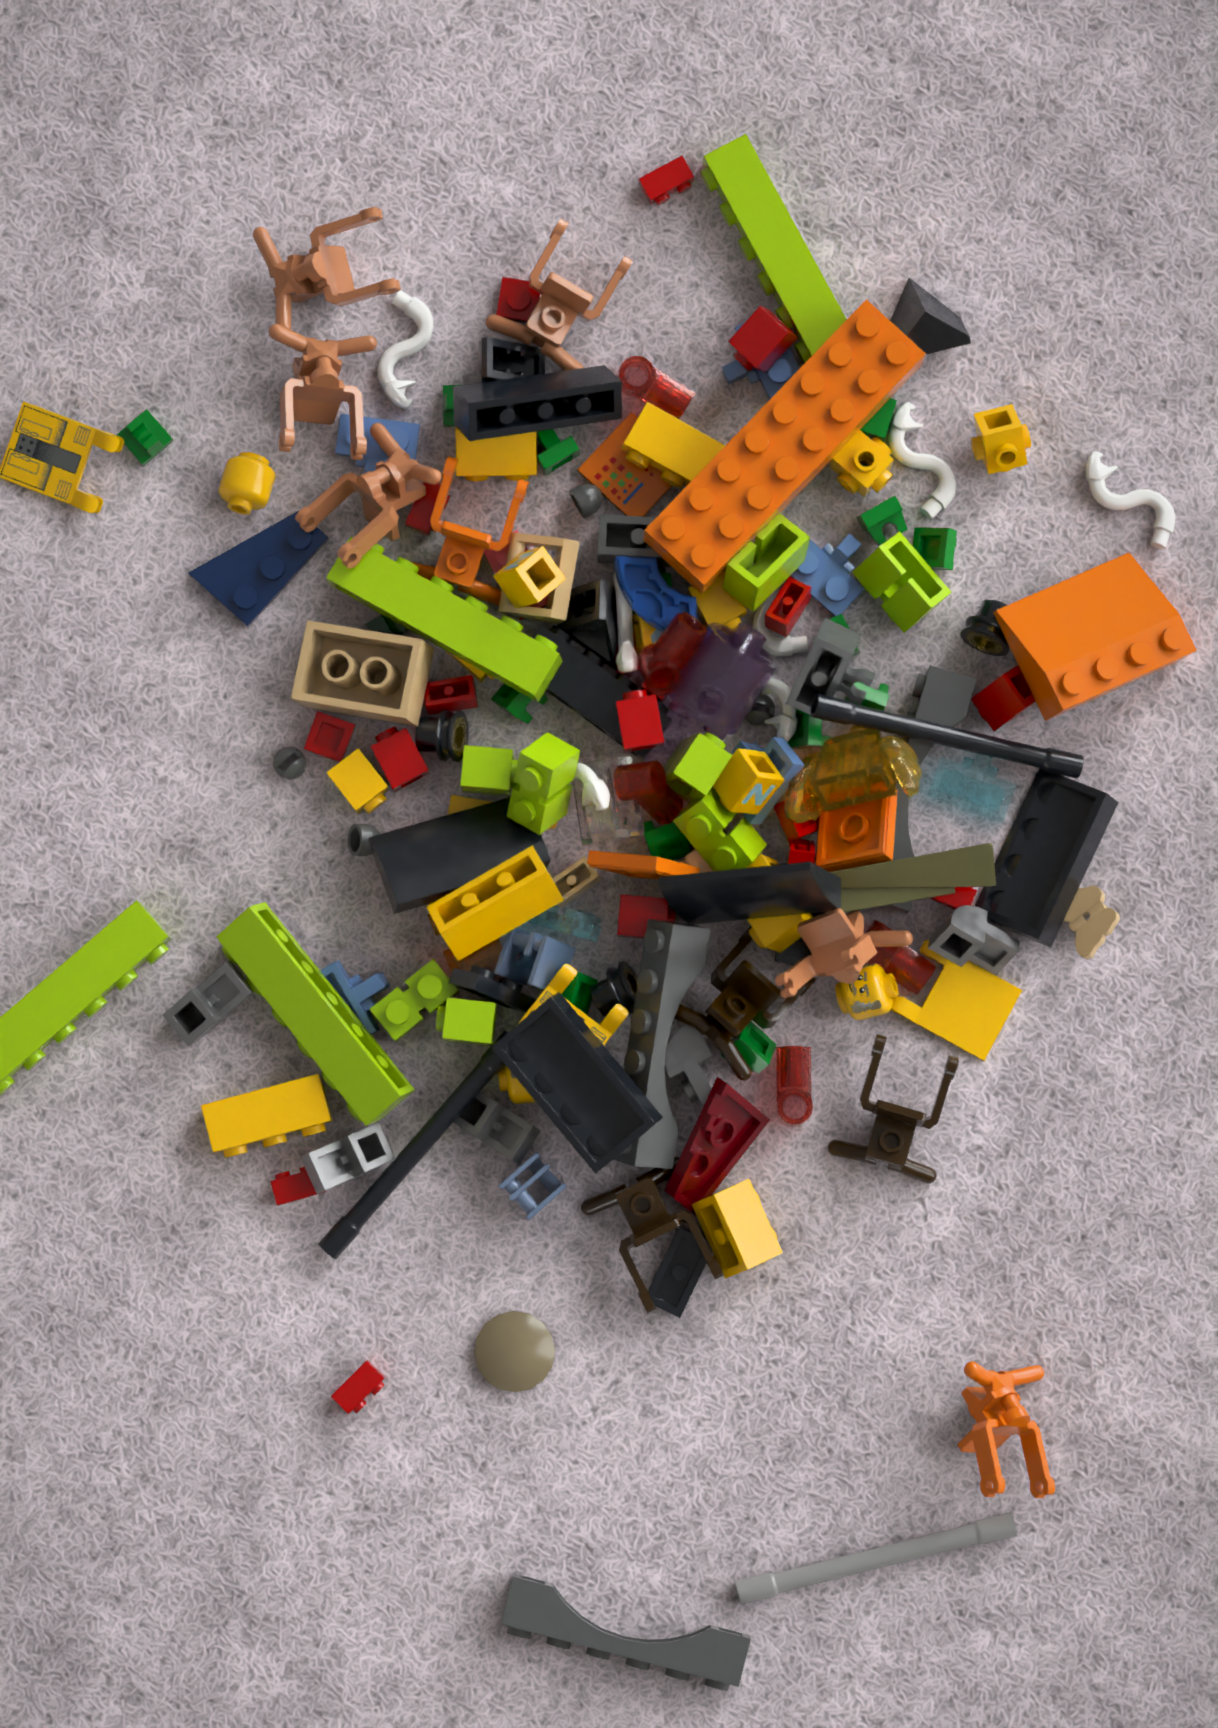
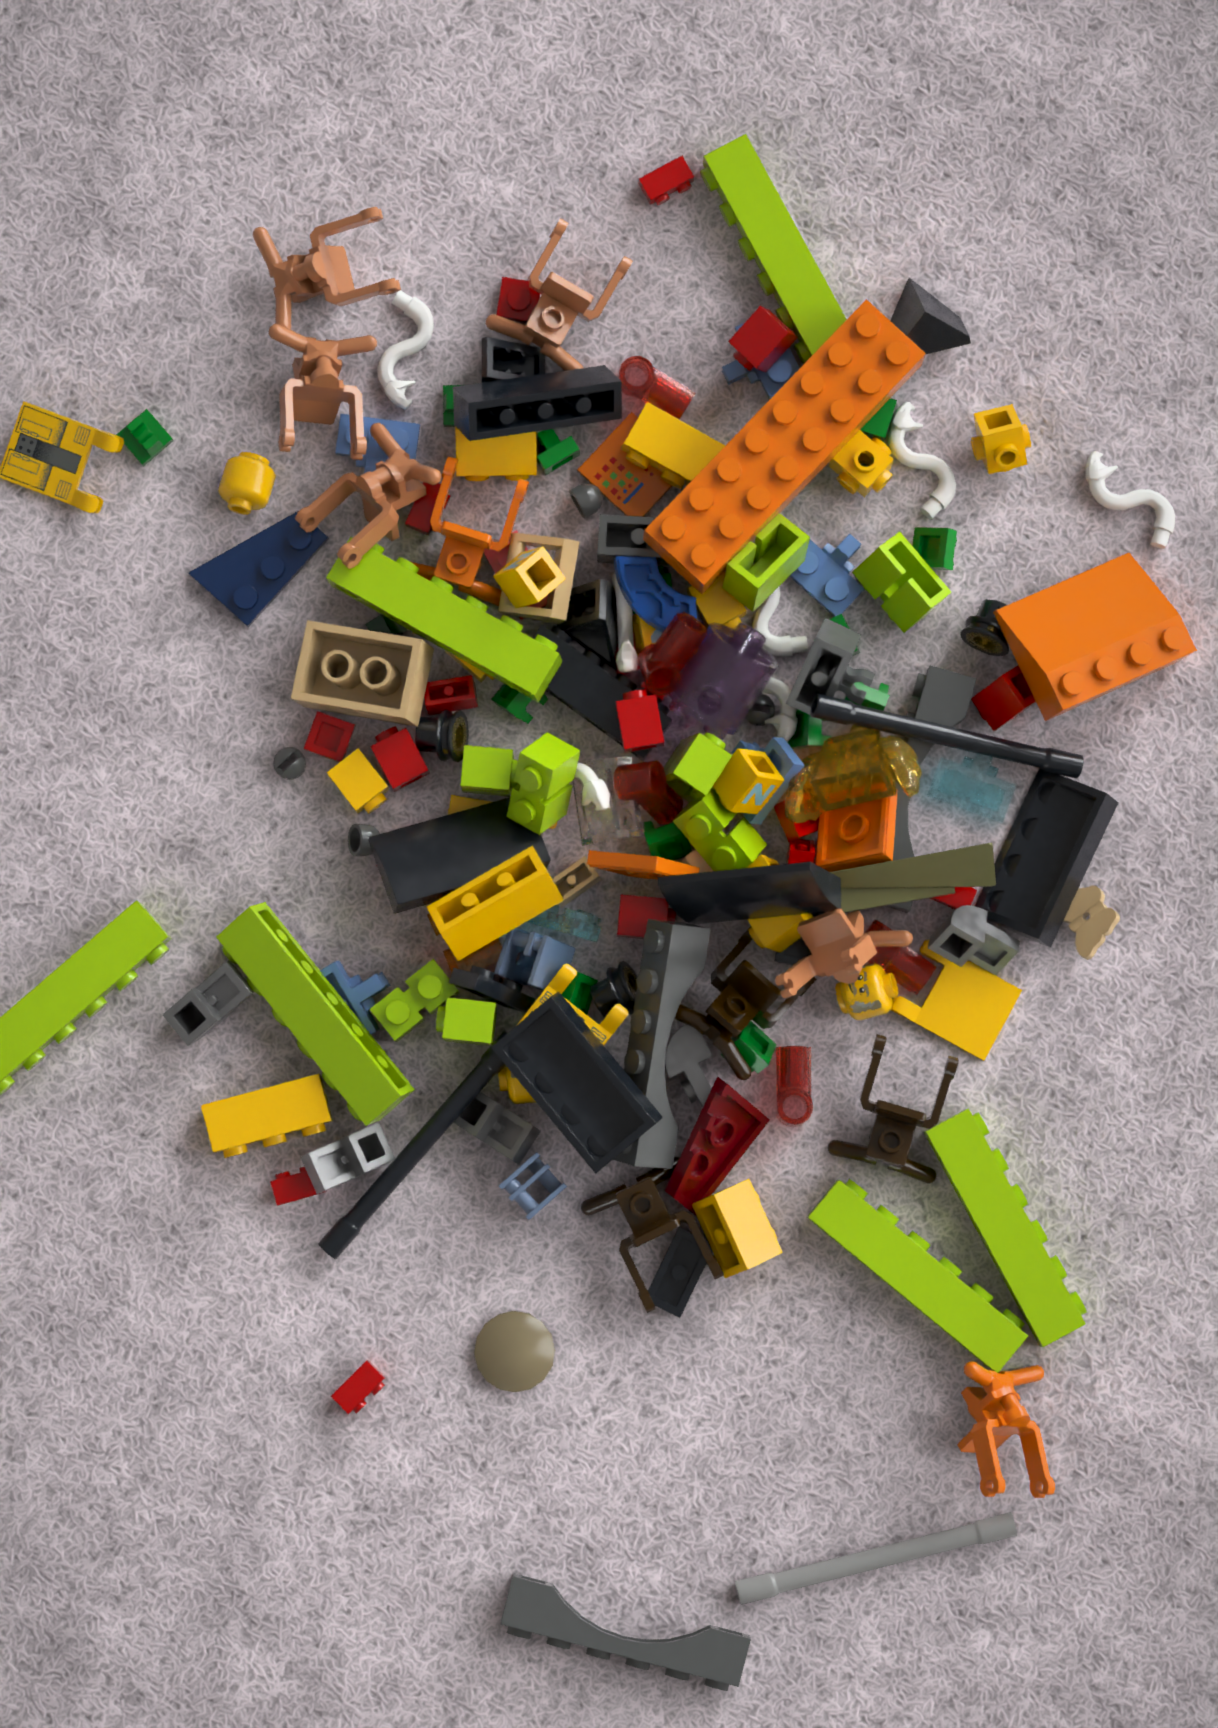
(787, 606): red piece -> none
(875, 518): green tile -> none
(917, 1275): none -> lime brick
(1005, 1228): none -> lime brick

